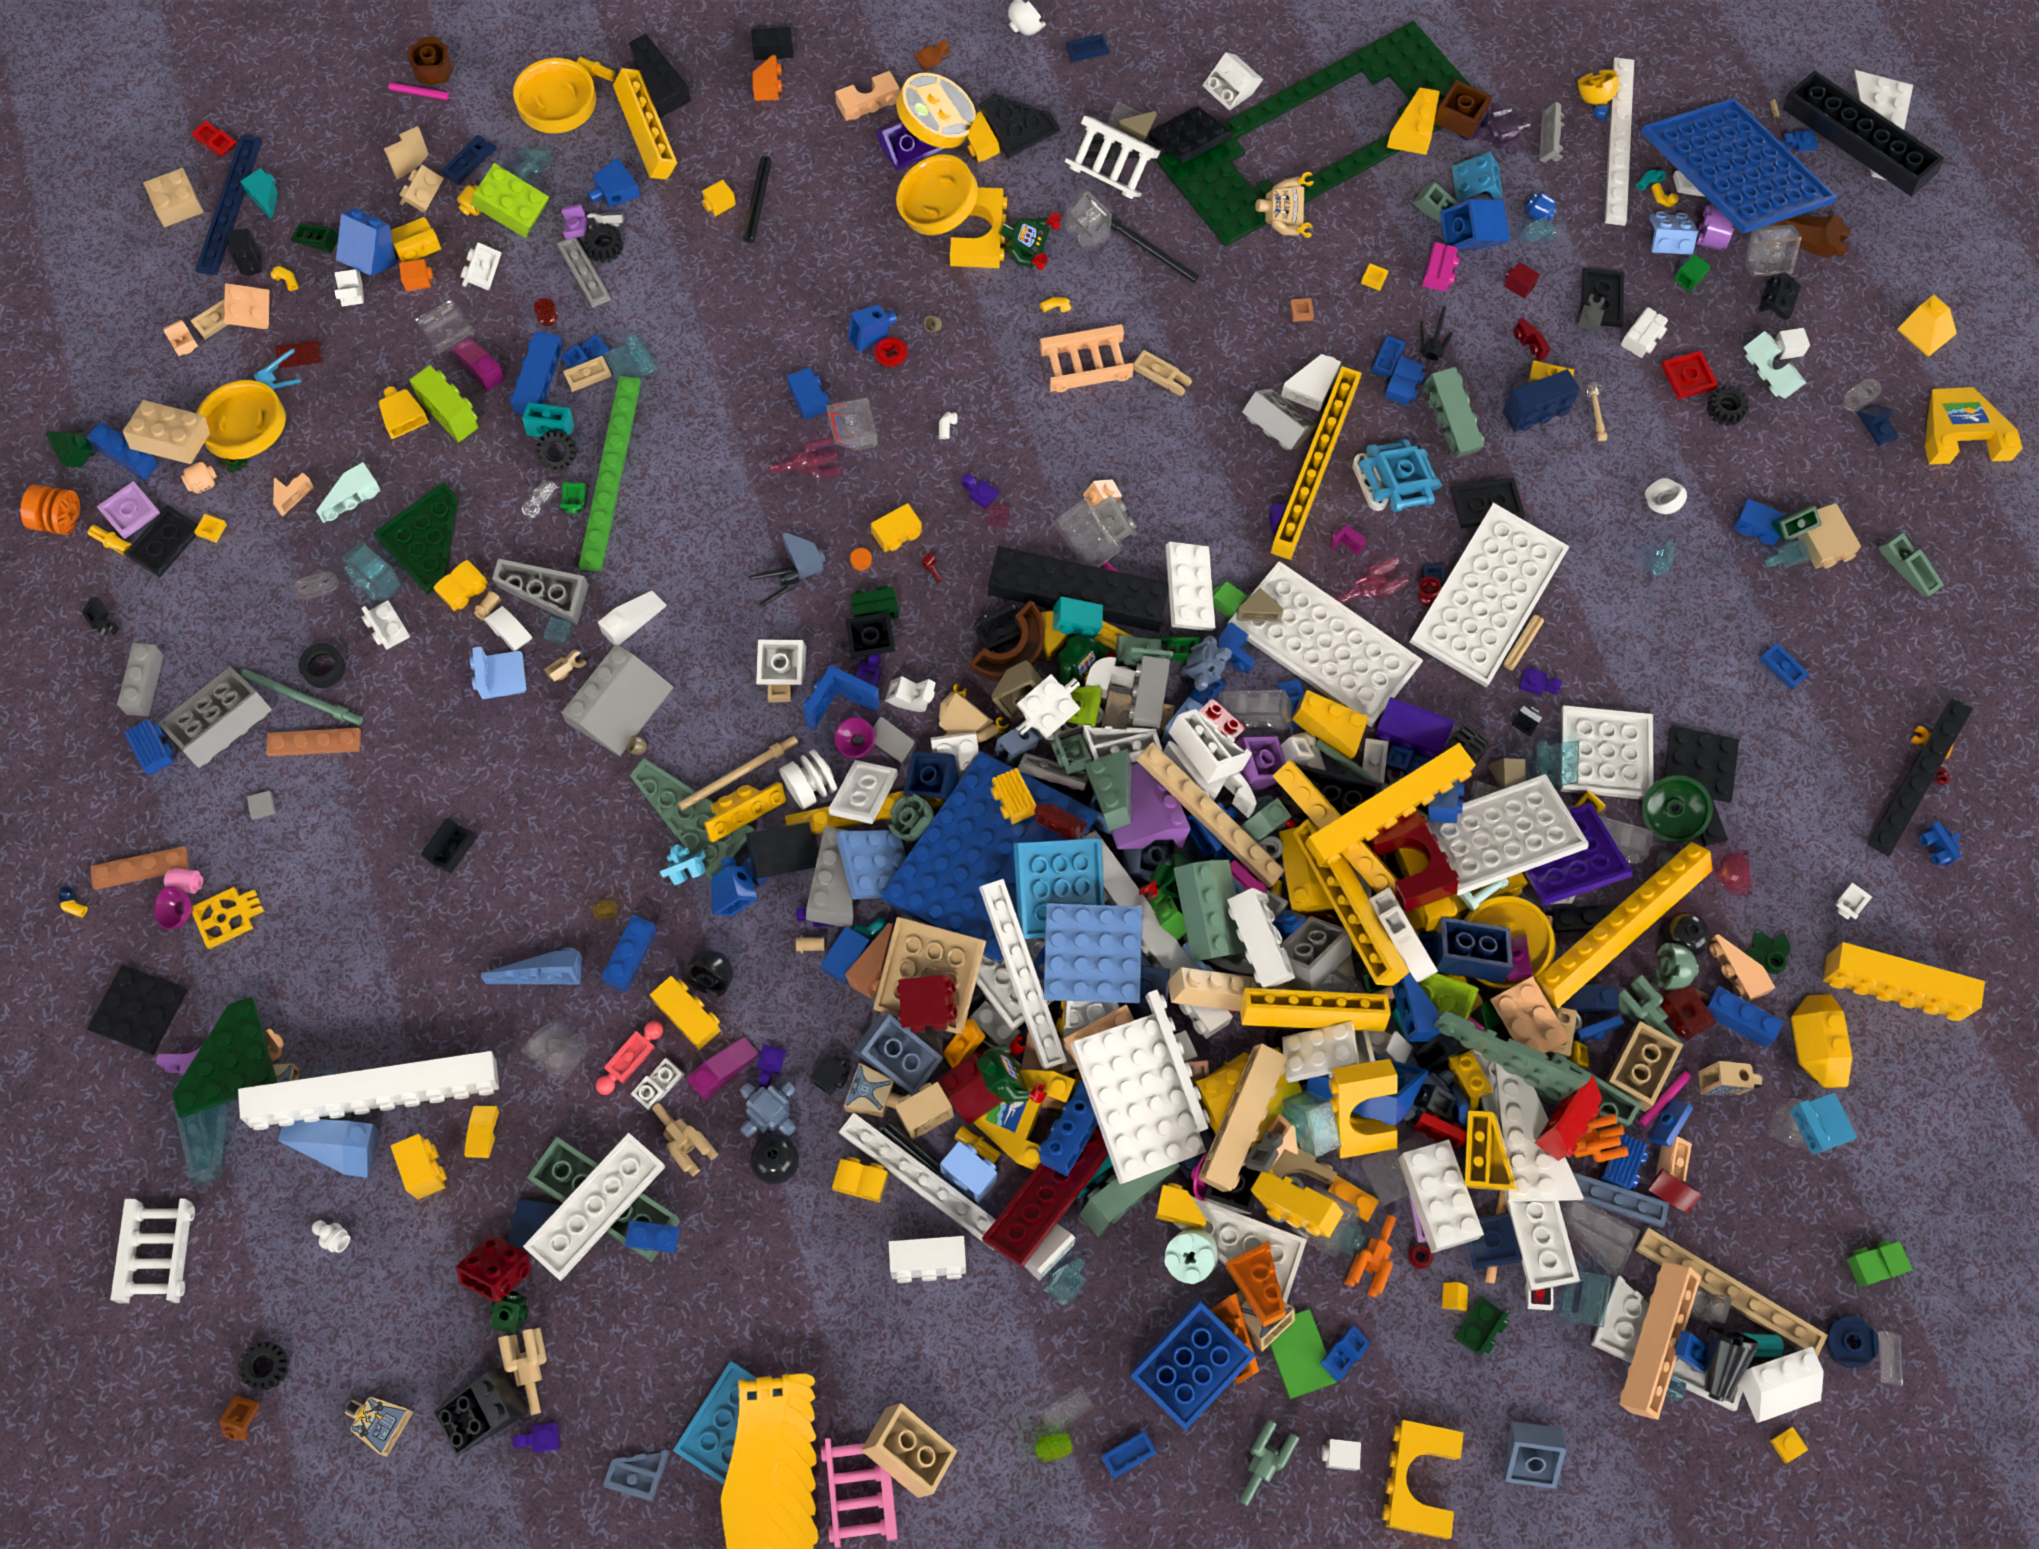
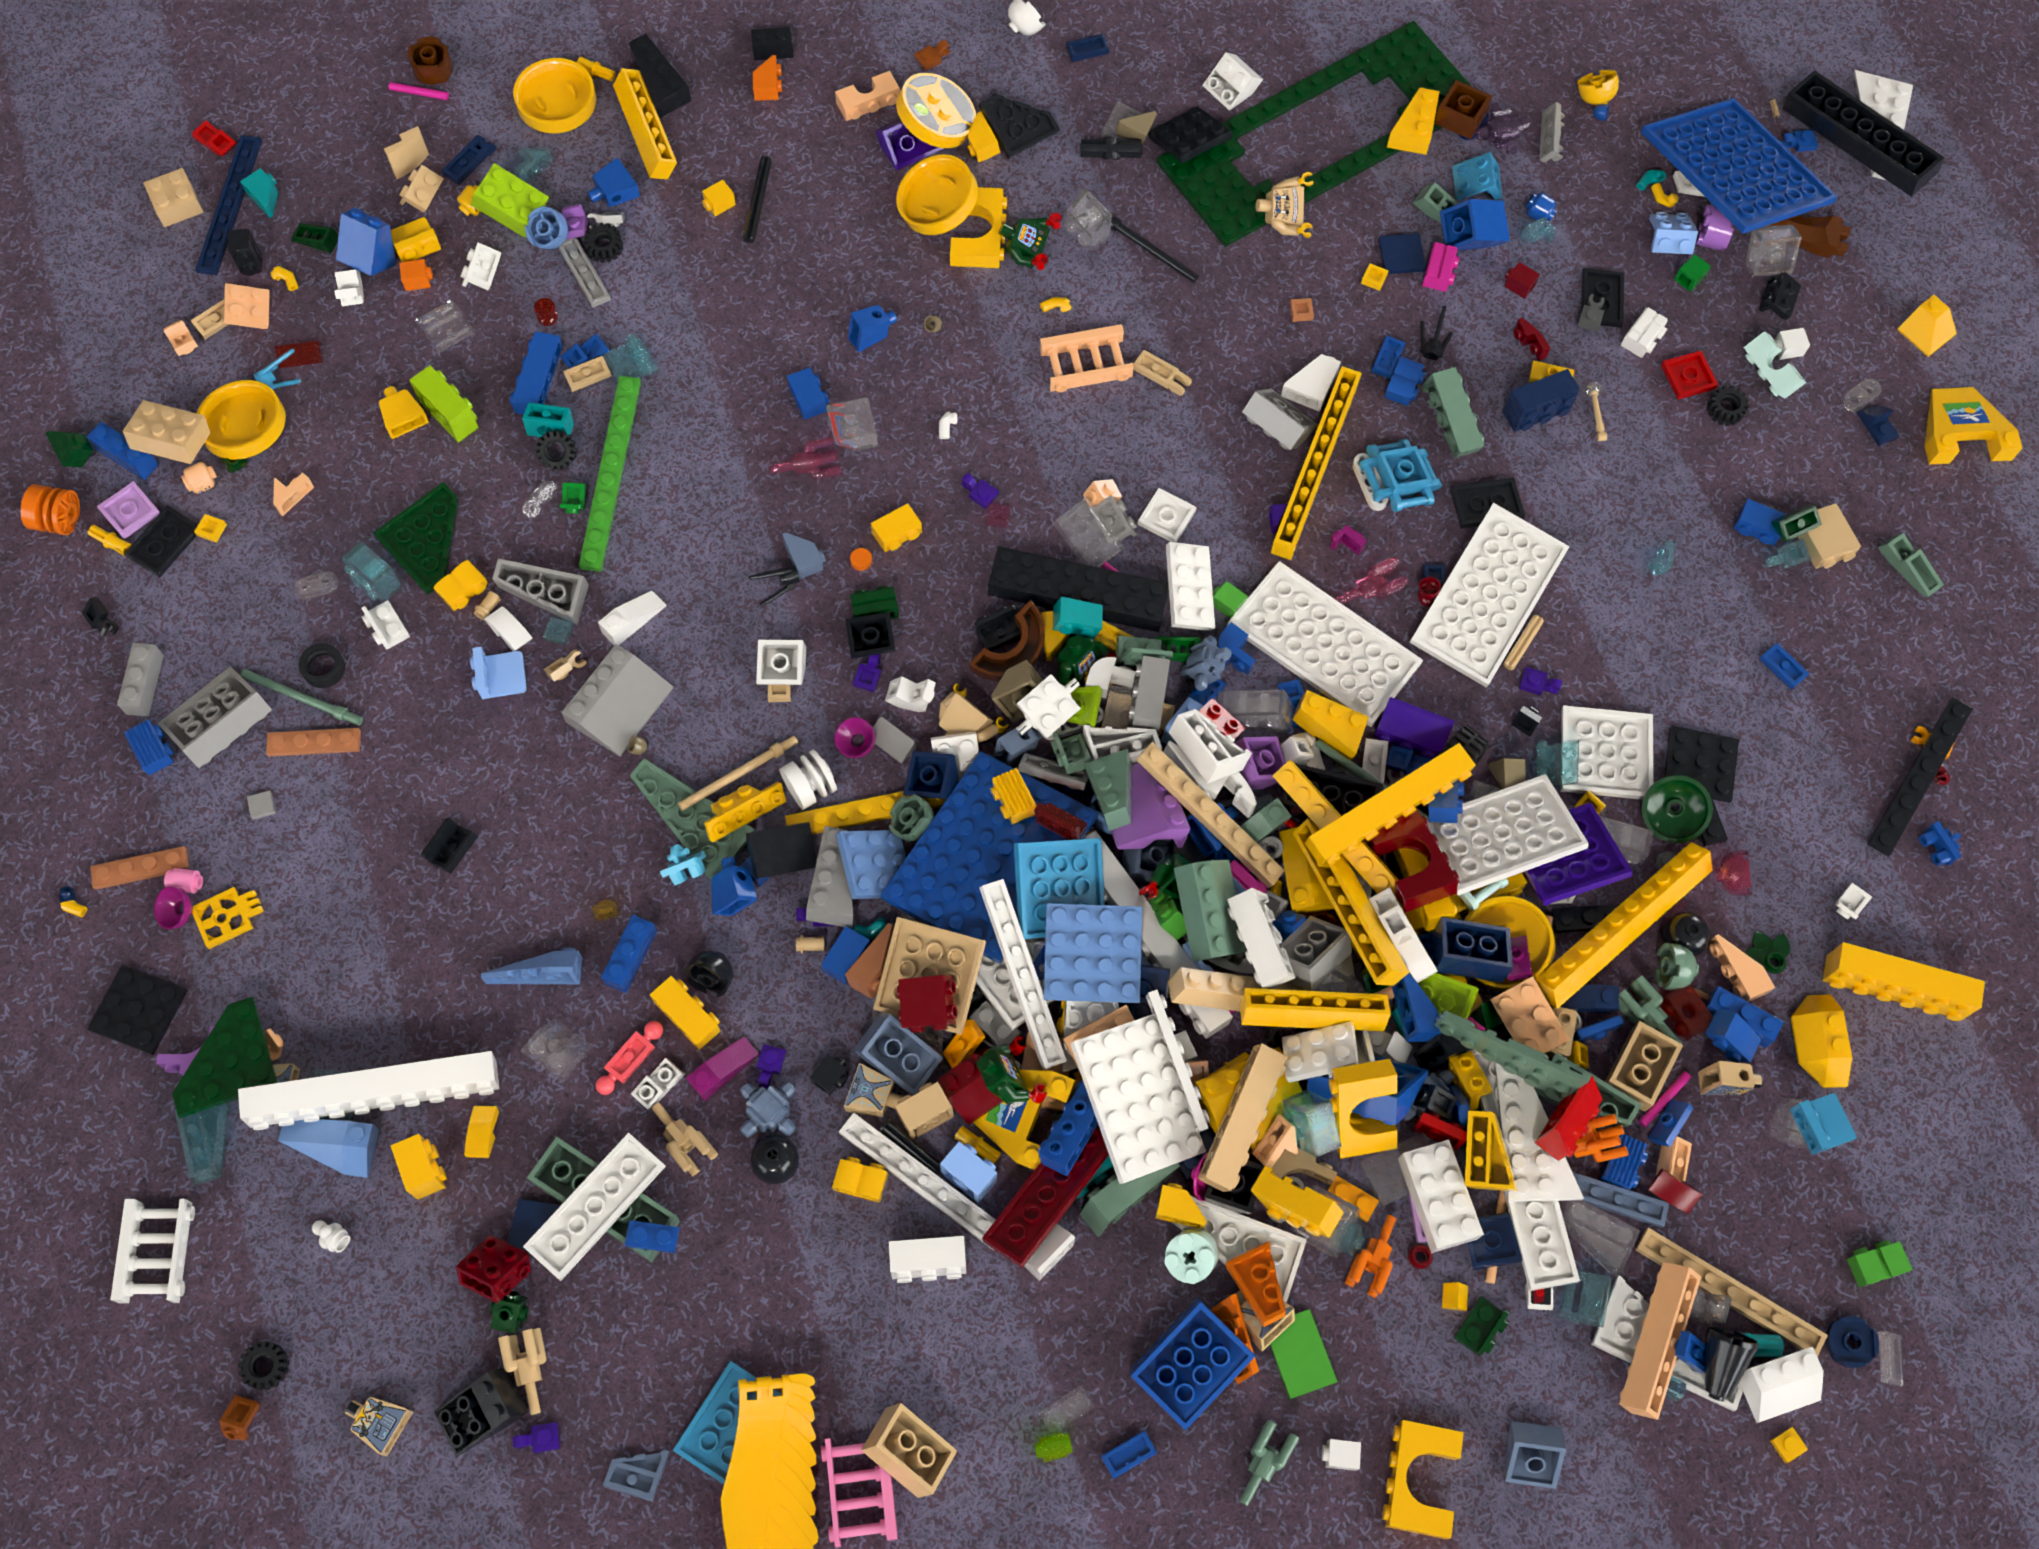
(350, 490): light aqua slope -> none
(479, 363): magenta slope -> none
(546, 228): none -> medium blue cylinder
(841, 683): blue bracket -> none
(863, 792): white plate -> none
(887, 344): red gear -> none
(928, 562): dark red hand -> none
(1066, 1282): clear light blue brick -> none
(1128, 144): white fence -> none
(1167, 515): none -> white plate
(1260, 608): dark tan slope -> none
(1264, 1155): dark grey plate -> none
(1344, 1353): blue slope -> none
(1402, 253): none -> dark blue tile
(1619, 144): white plate -> none
(1665, 496): white hat -> none
(1733, 1036): none -> blue brick

